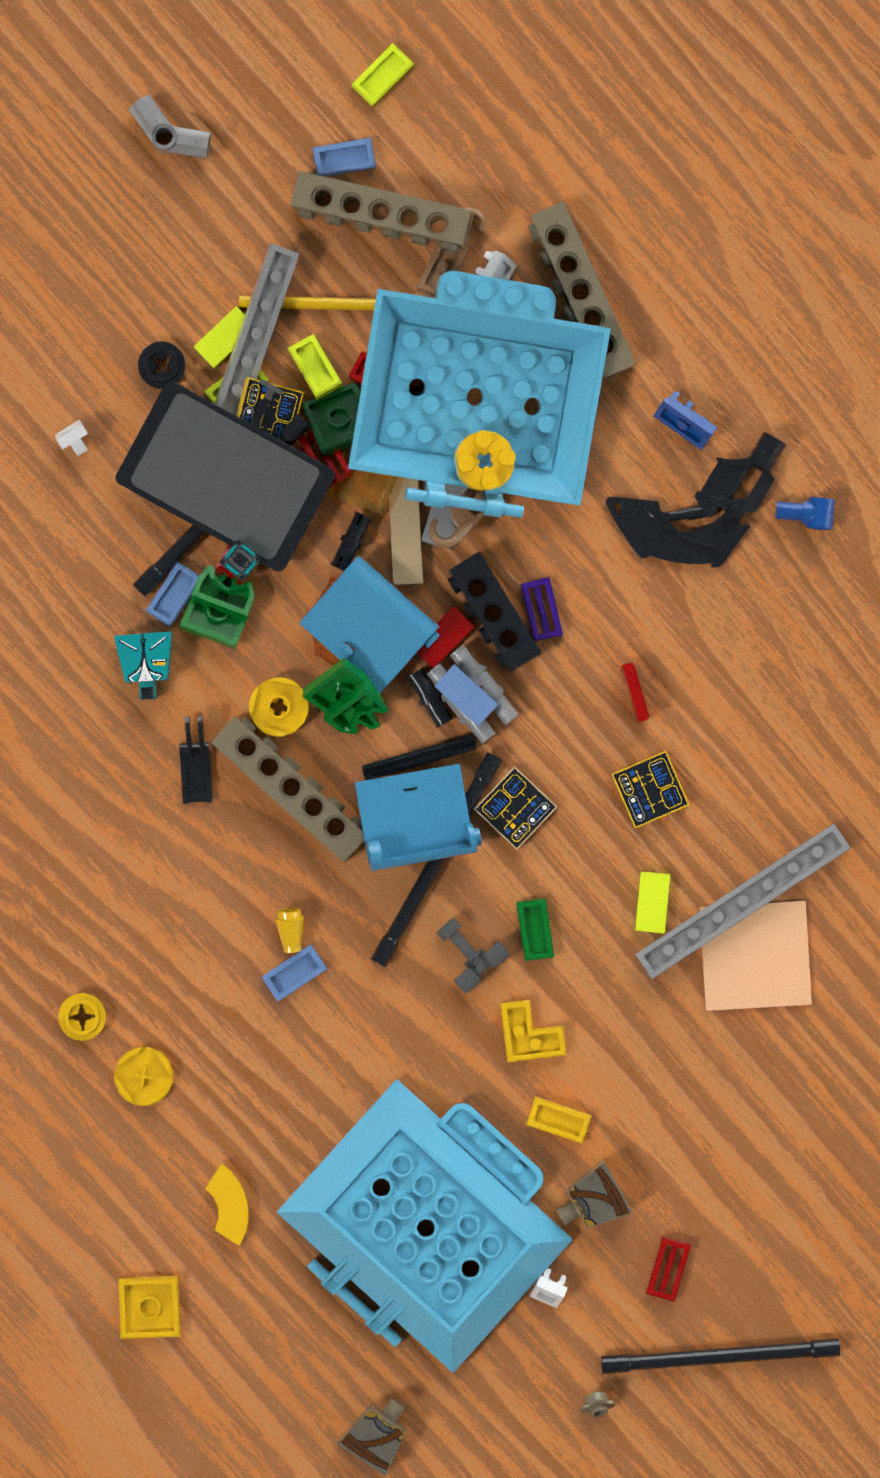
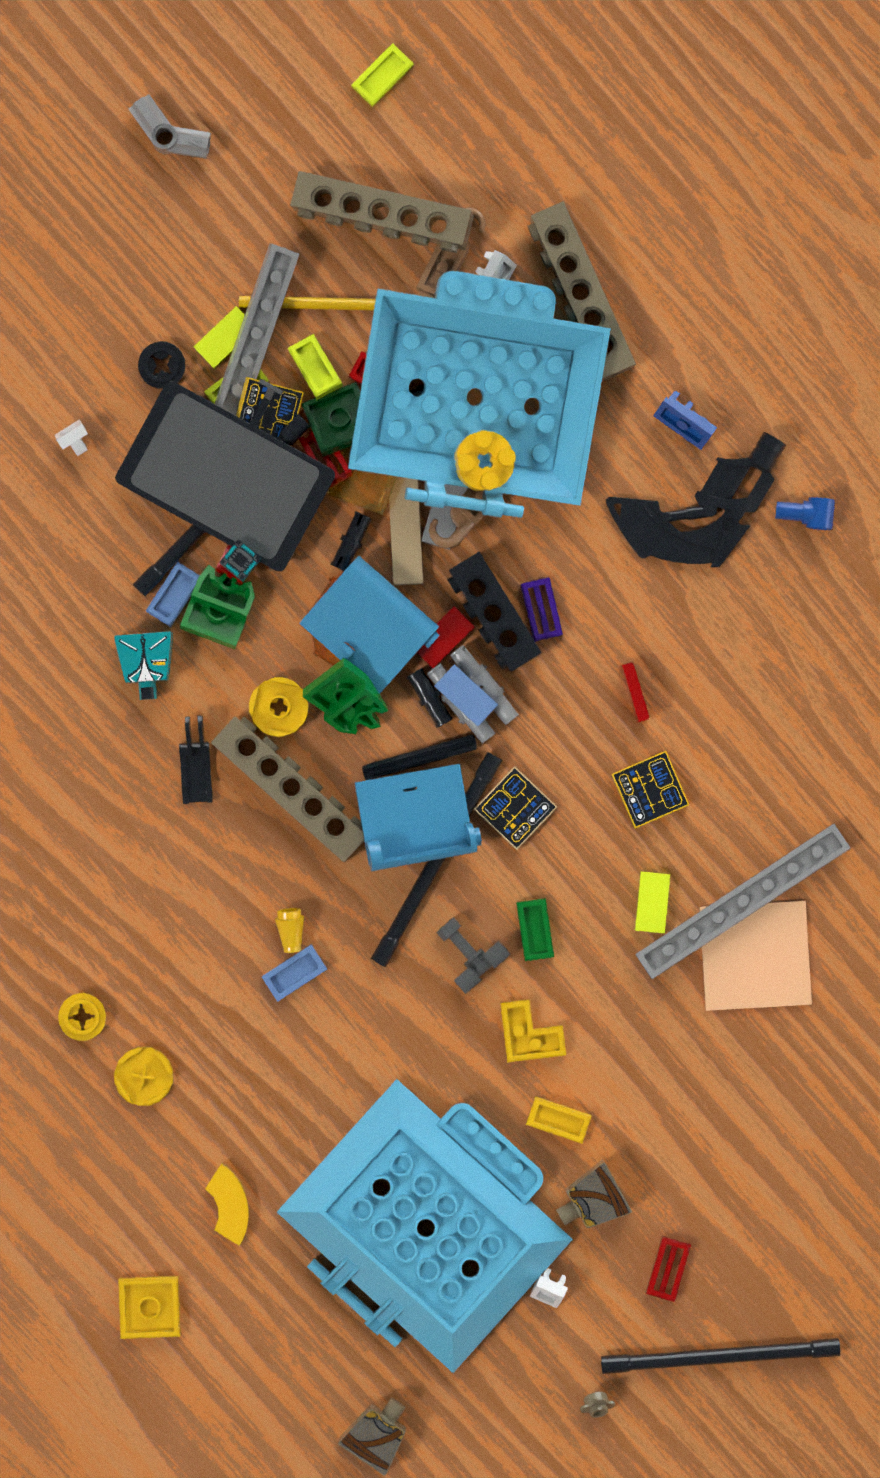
(344, 157): medium blue tile -> none

